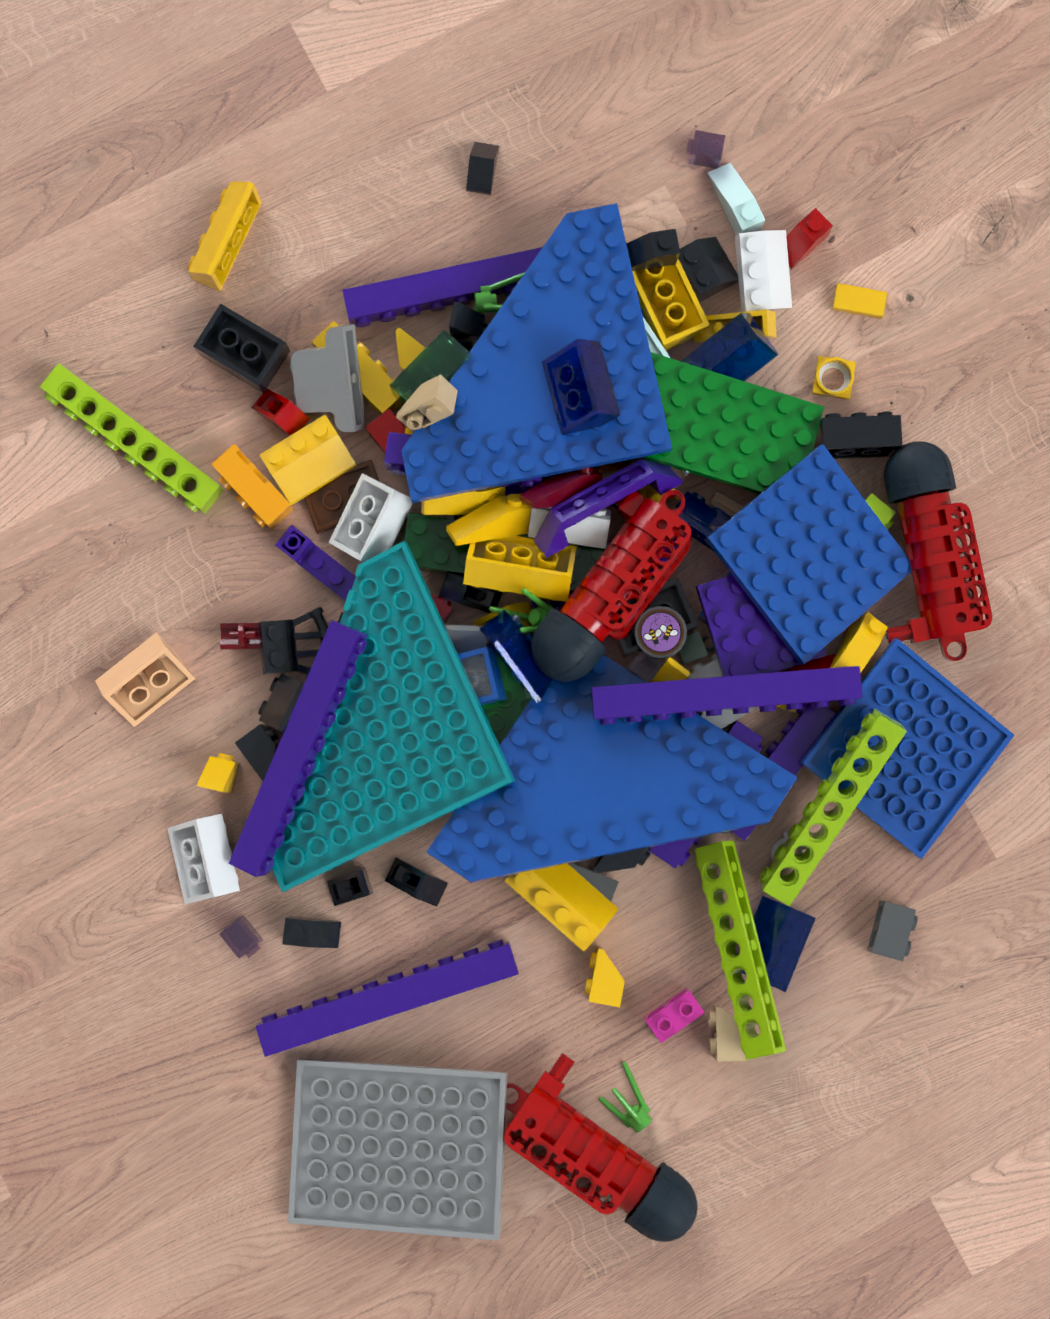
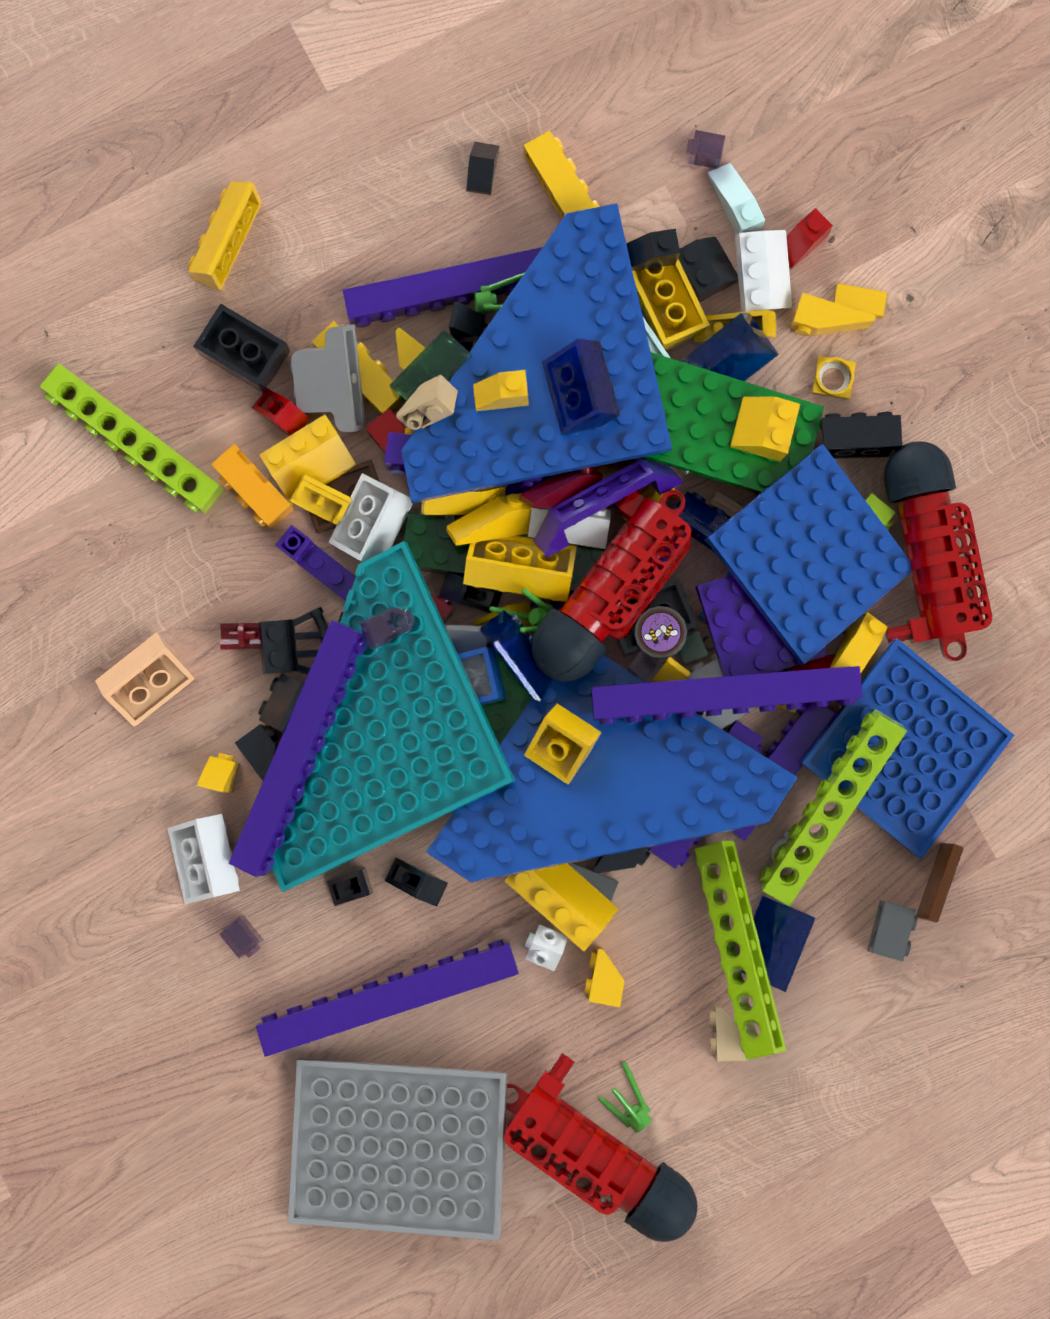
(311, 932): black slope -> none
(320, 499): none -> yellow hinge
(383, 628): none -> clear purple piece
(501, 391): none -> yellow slope
(545, 947): none -> white brick
(557, 174): none -> yellow brick
(562, 743): none -> yellow slope
(674, 1015): dark pink brick -> none
(765, 426): none -> yellow slope
(821, 317): none -> yellow slope
(939, 882): none -> reddish brown tile

